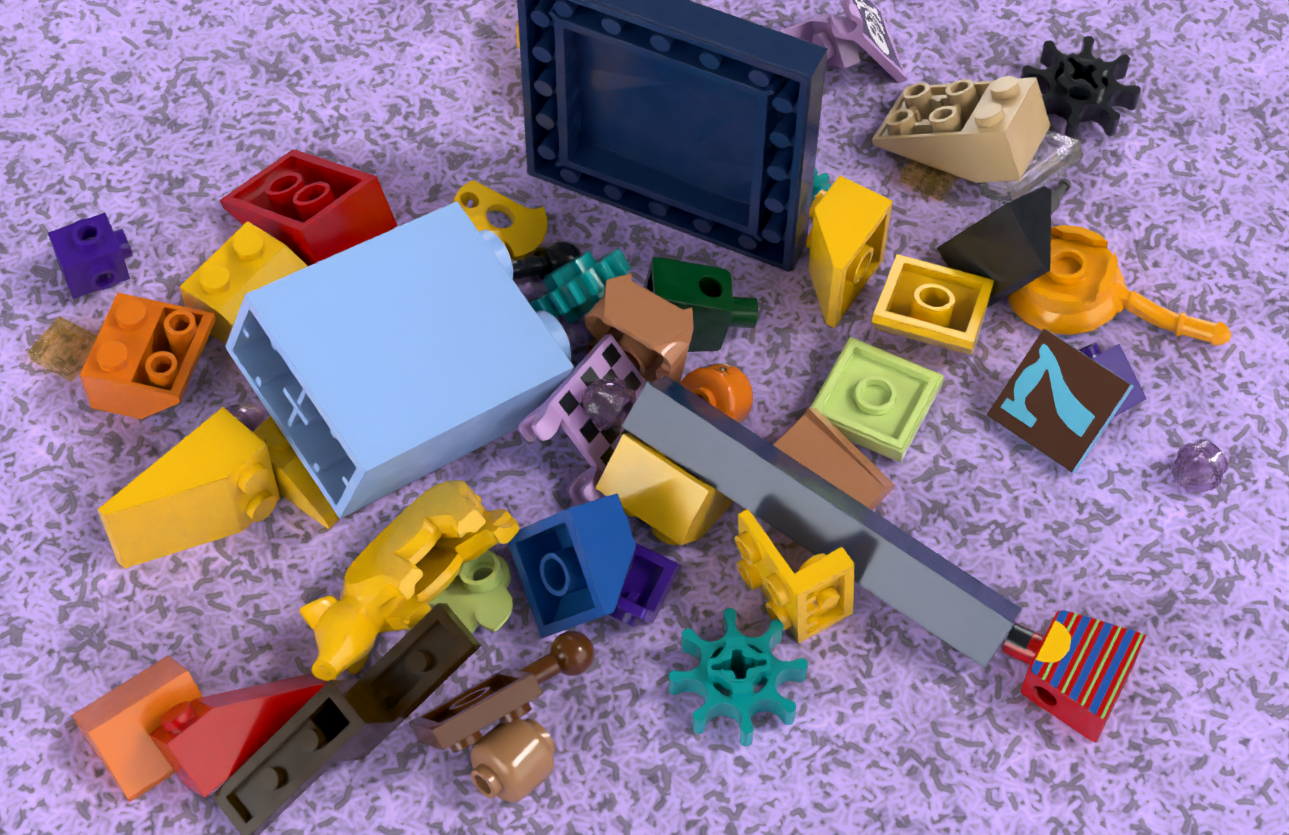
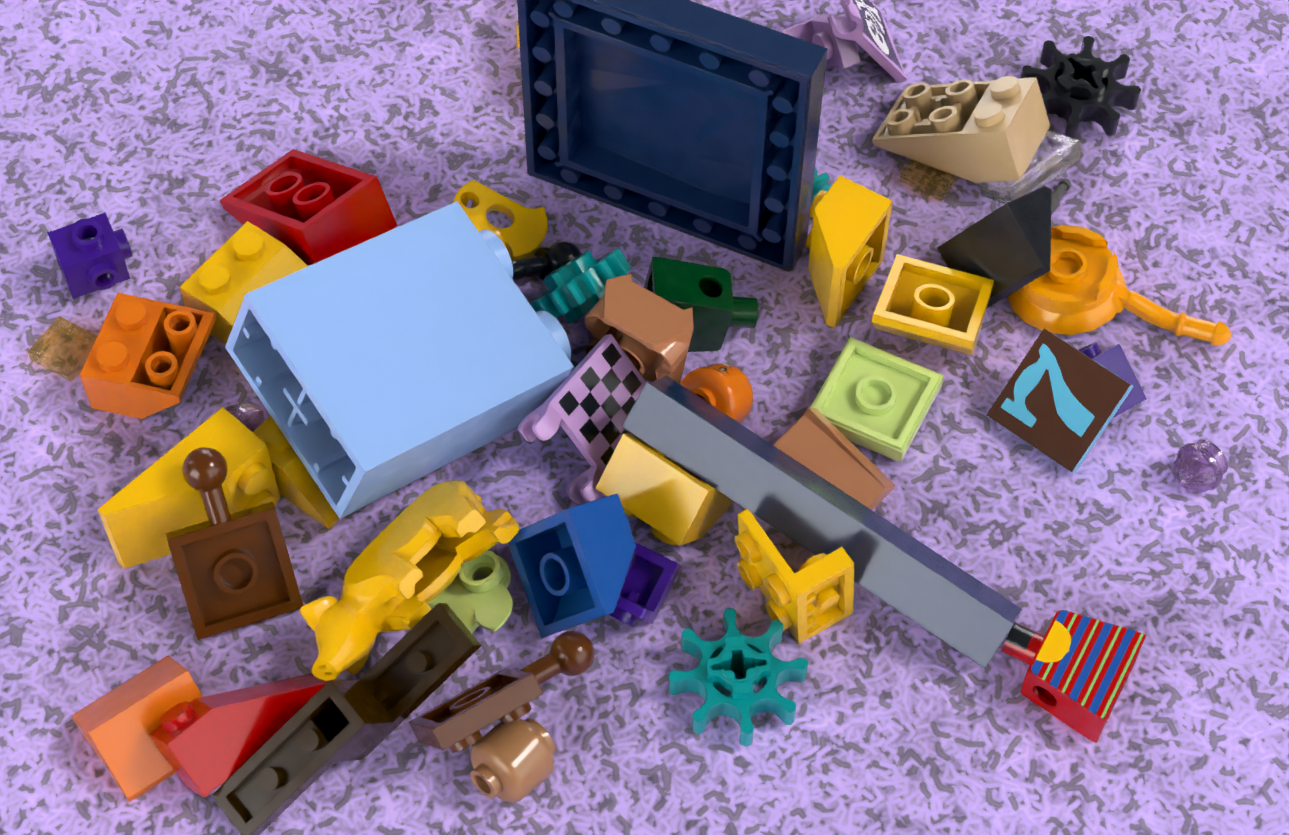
(234, 563): none -> reddish brown plate
(608, 402): clear purple plate -> none

